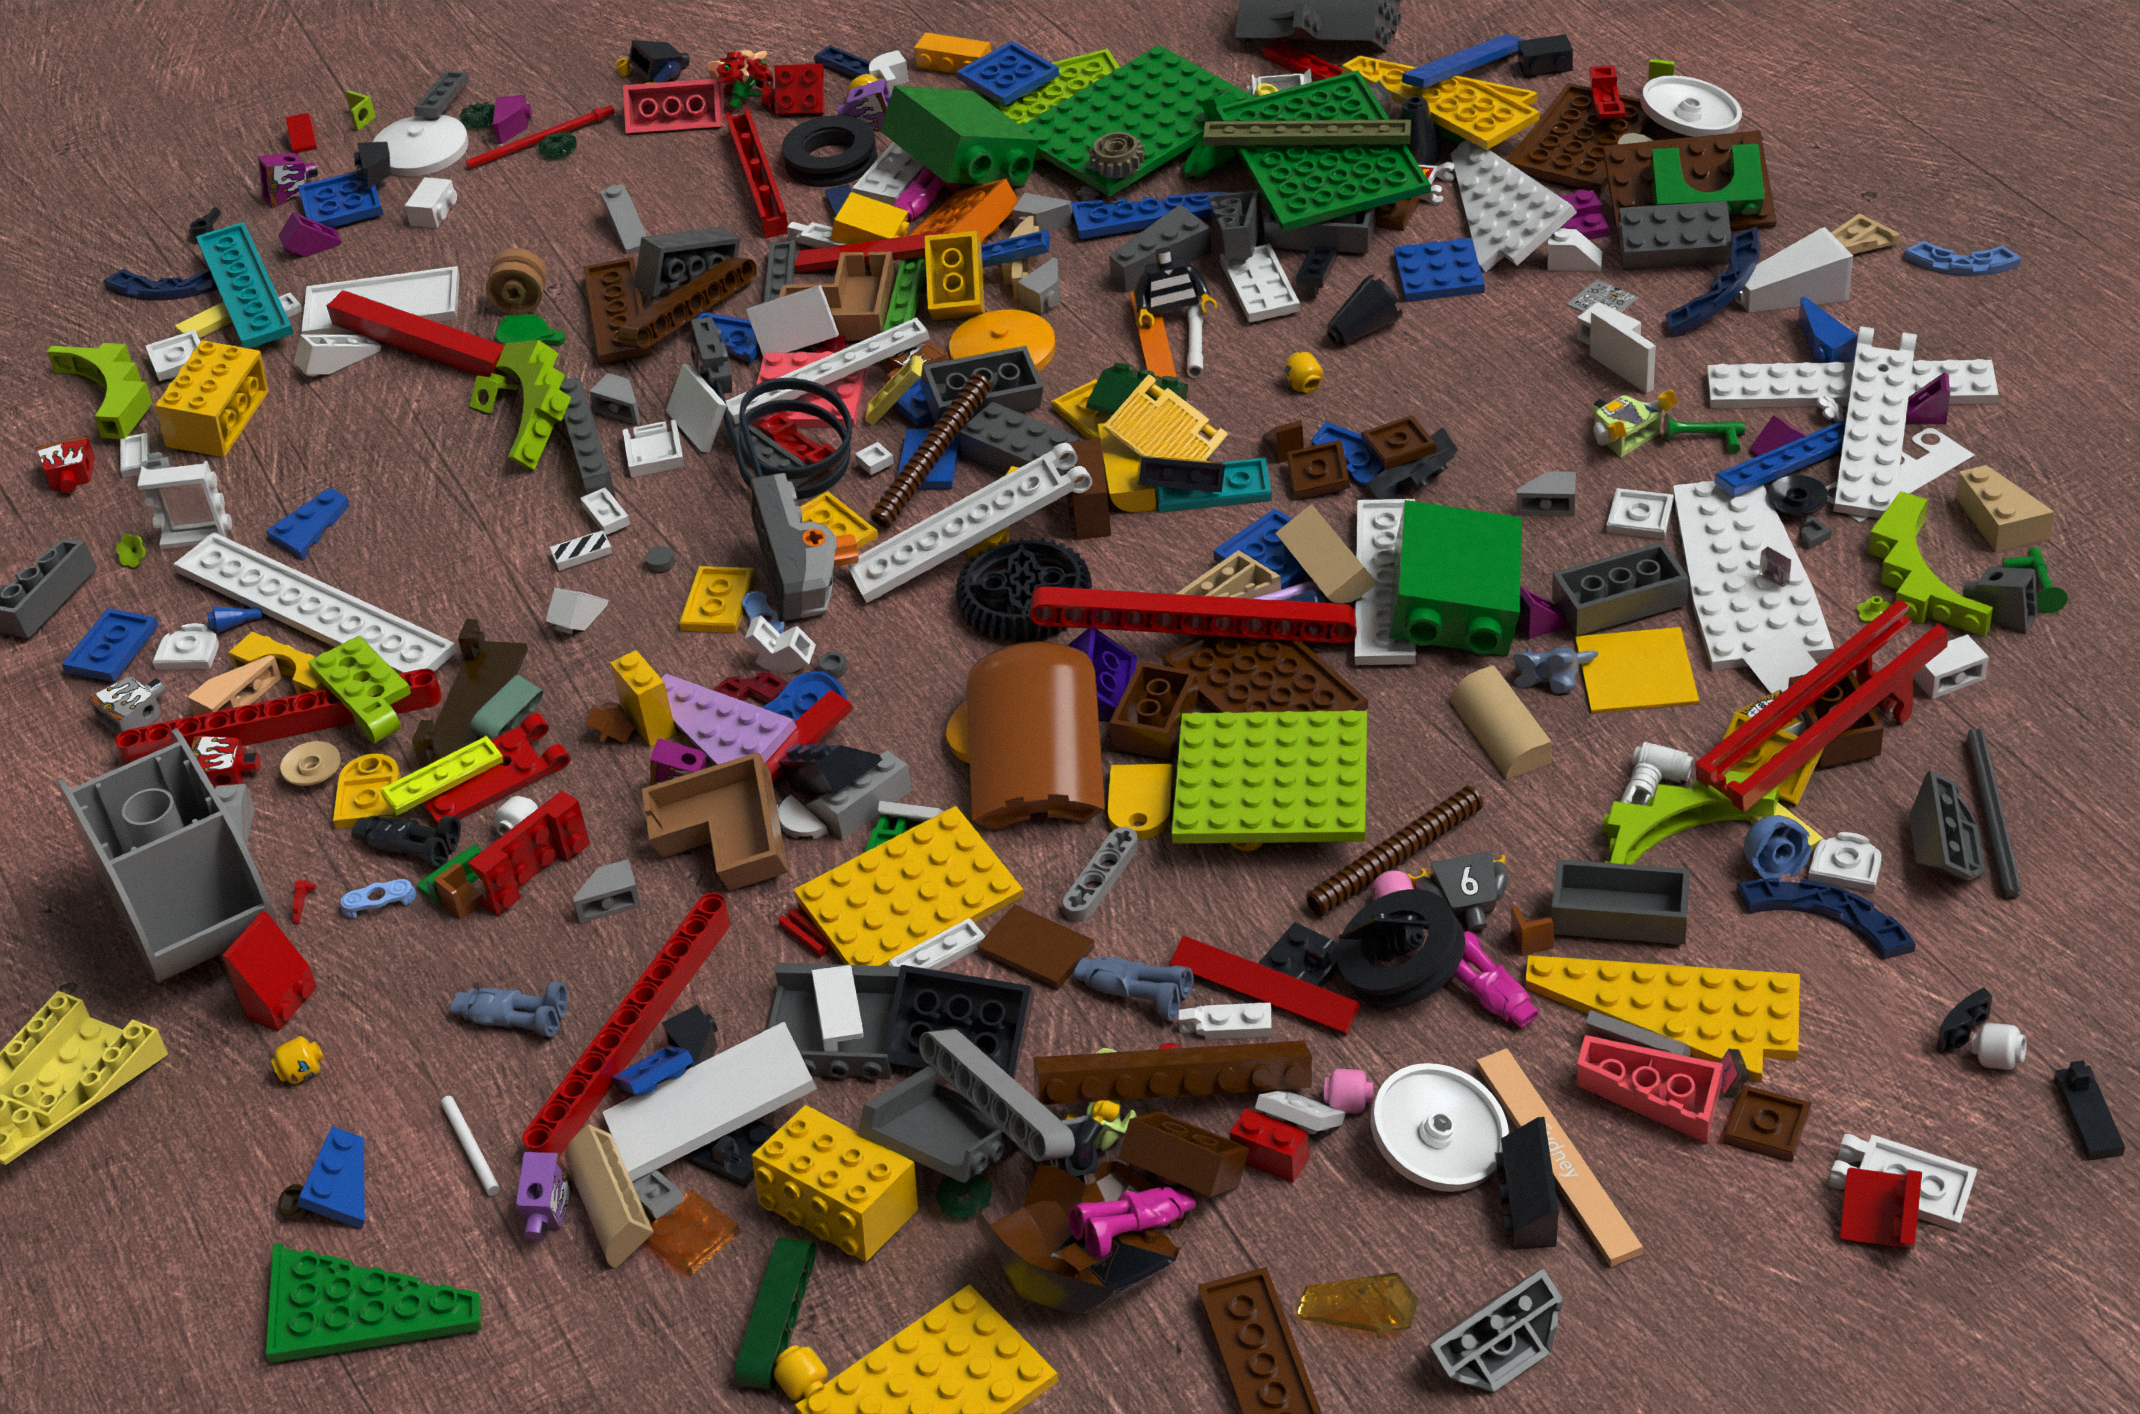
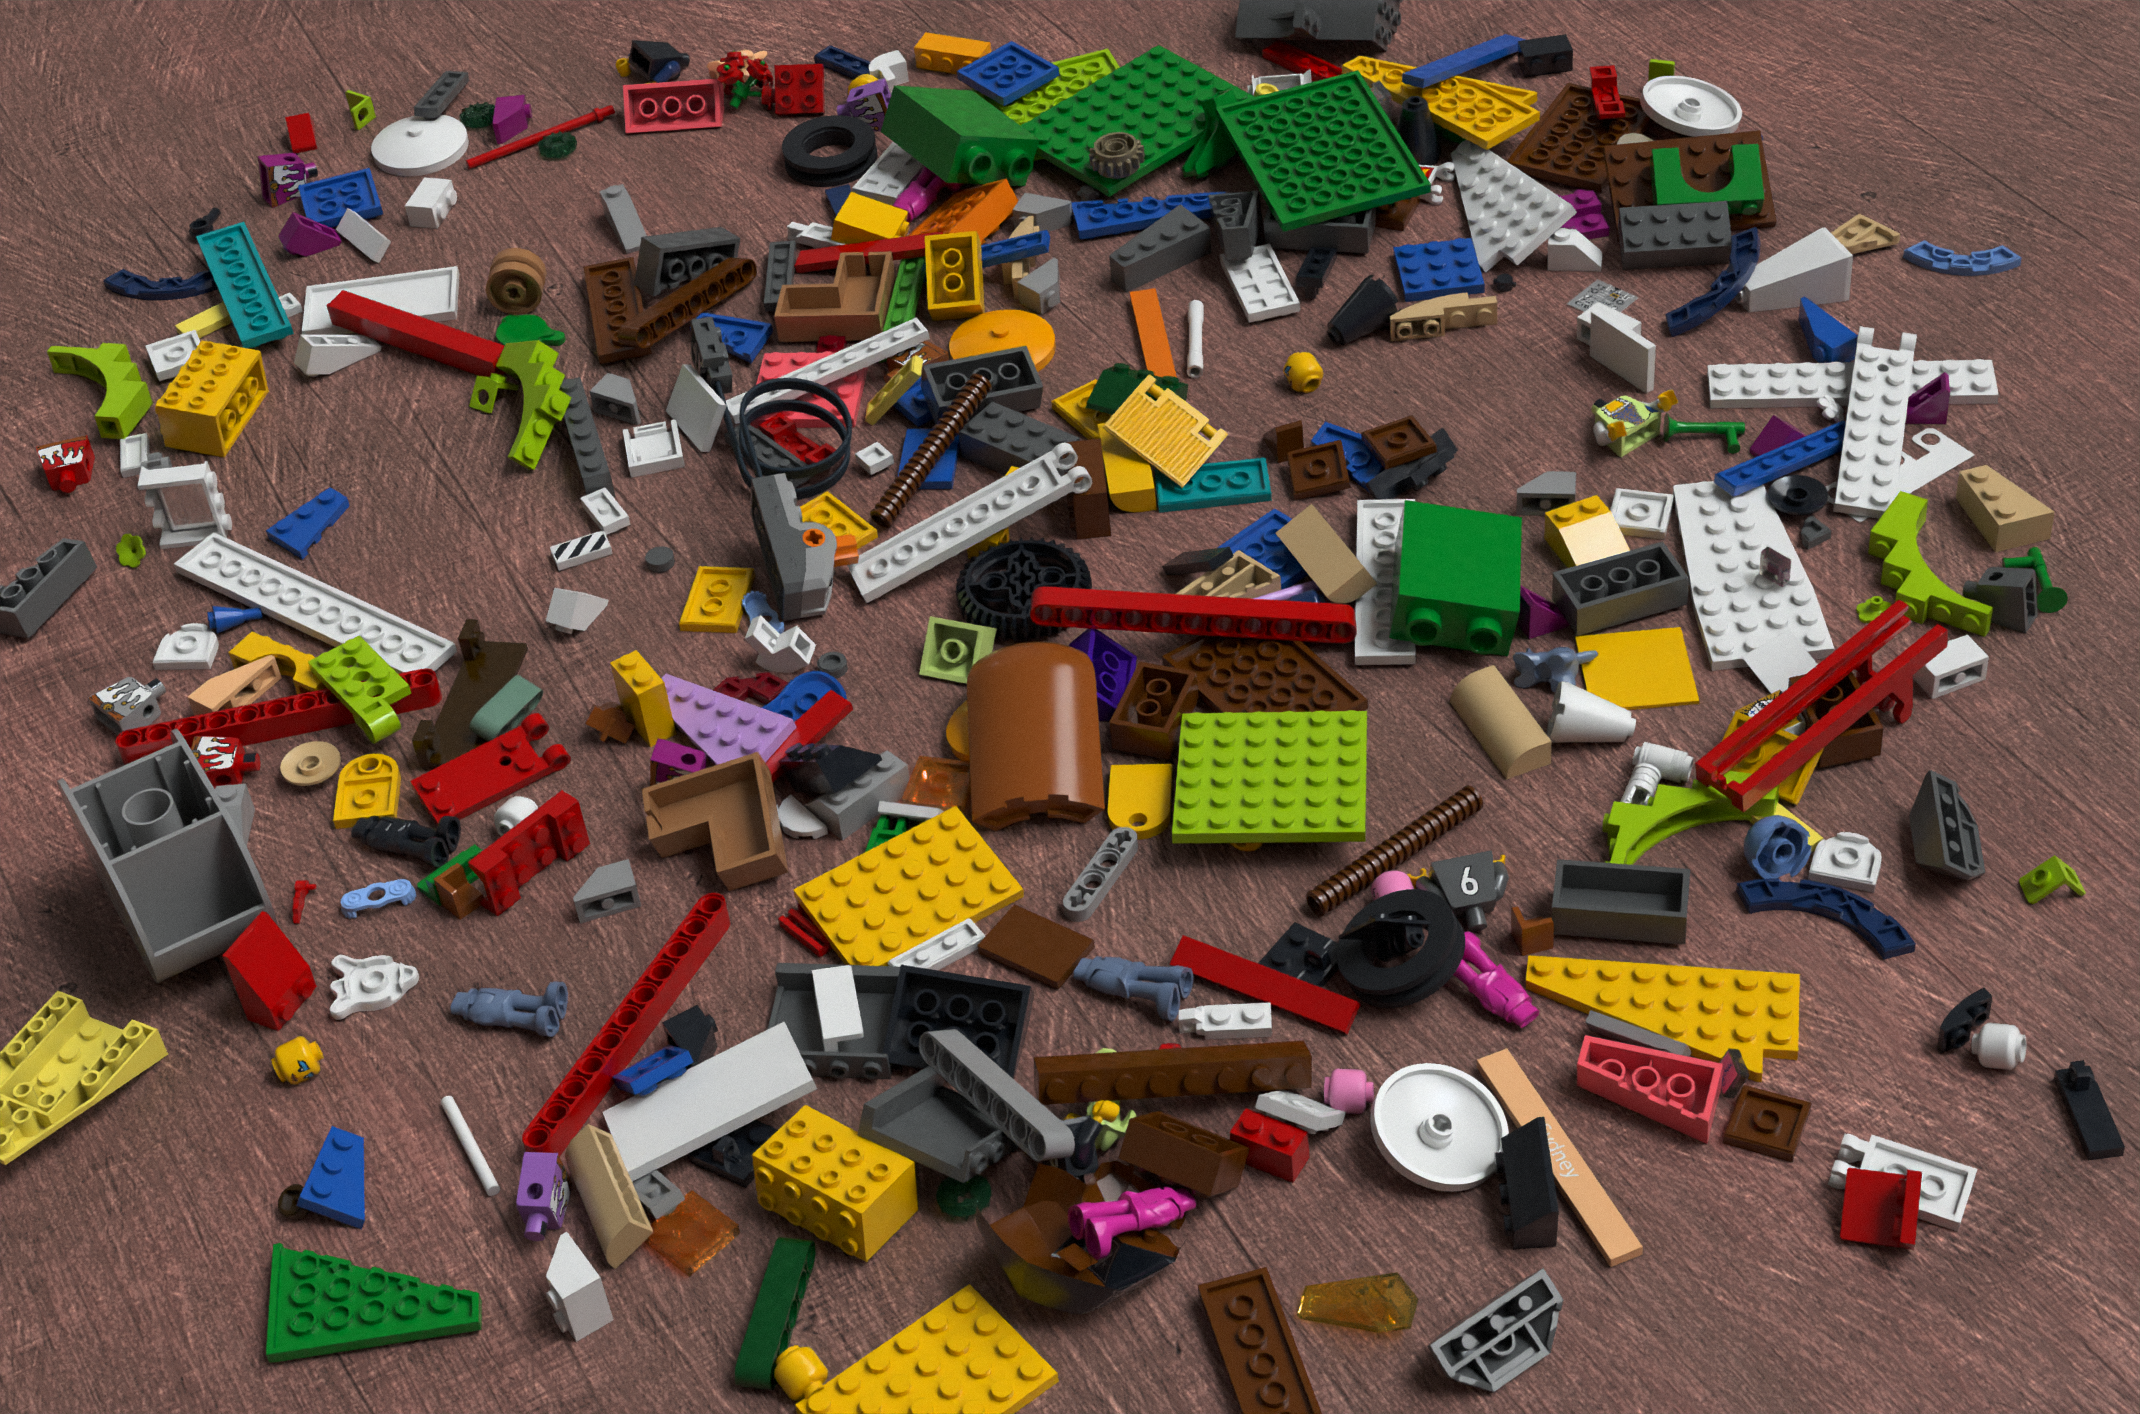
(110, 645): blue plate -> none
(363, 235): none -> white tile
(369, 984): none -> white tile
(372, 163): black slope -> none
(441, 775): neon yellow tile -> none
(576, 1291): none -> white slope
(757, 174): red tile -> none
(793, 321): white tile -> none
(939, 783): none -> clear orange plate
(954, 648): none -> yellowish green slope
(1169, 286): black torso -> none
(1180, 473): black hinge -> none
(1198, 561): none -> black tile
(1307, 132): olive plate -> none
(1441, 313): none -> tan slope
(1504, 282): none -> black piece
(1583, 532): none -> slope
(1587, 717): none -> white cone
(1994, 813): dark grey axle -> none
(2048, 878): none -> lime bracket

